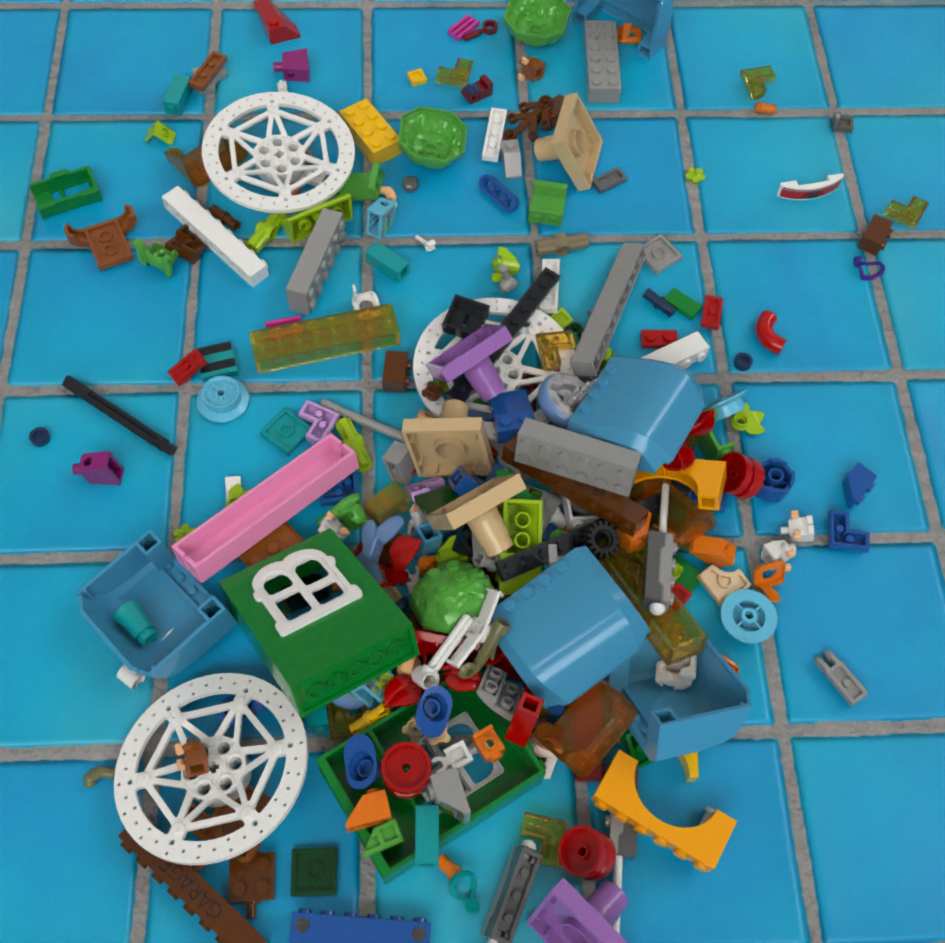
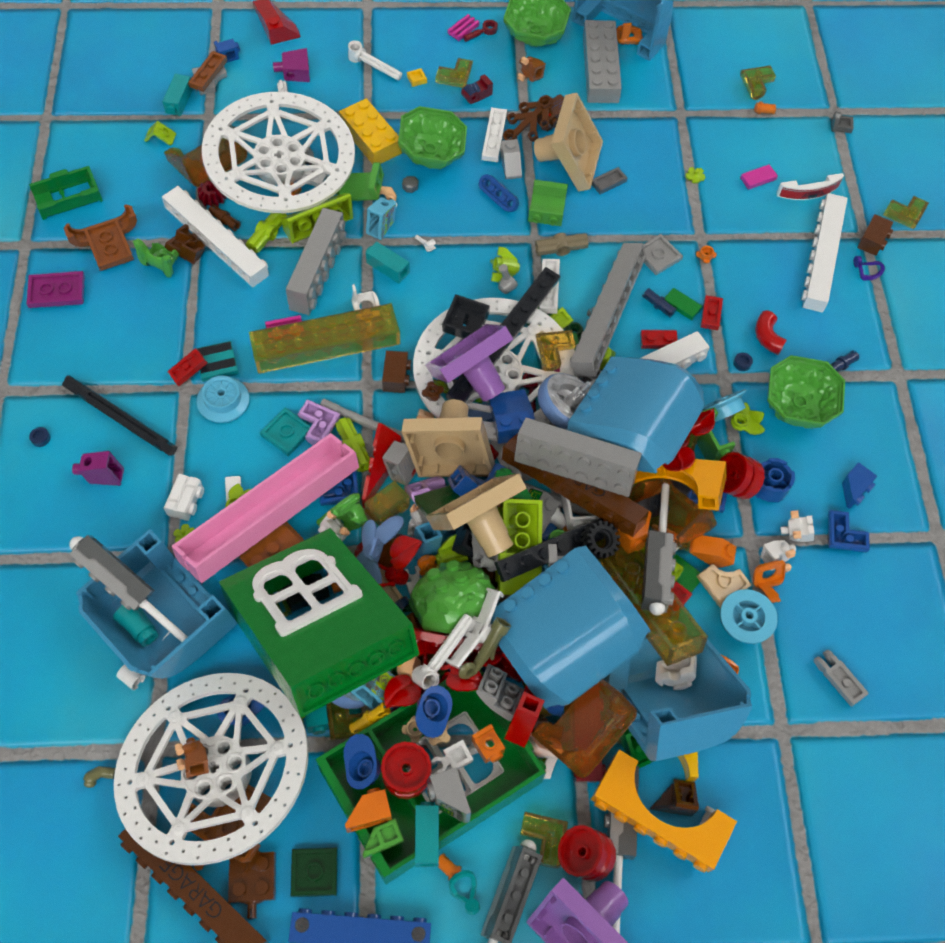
(55, 289): none -> magenta plate
(118, 579): none -> piece
(184, 497): none -> white brick
(209, 194): none -> dark red gear
(228, 48): none -> blue brick
(357, 53): none -> white axle
(382, 441): none -> red wedge
(678, 799): none -> reddish brown slope
(706, 253): none -> orange plate
(758, 176): none -> dark pink tile
(805, 392): none -> bright green rock
(825, 253): none -> white brick
(843, 362): none -> dark blue pin

